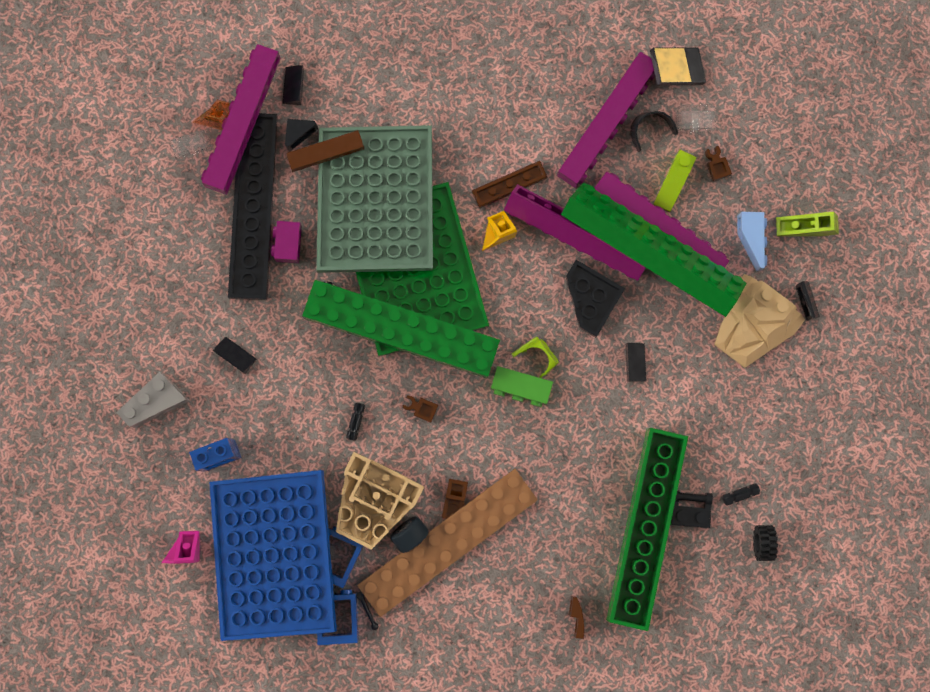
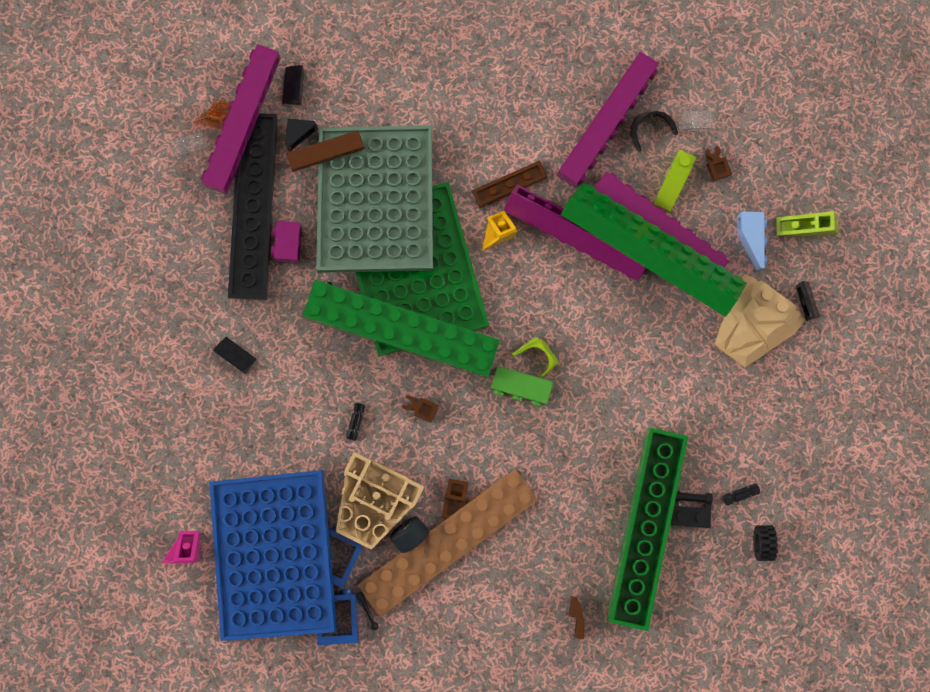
(154, 399): light grey wedge -> none
(219, 454): blue window -> none
(592, 297): black plate -> none
(635, 362): black slope -> none
(678, 66): tile -> none

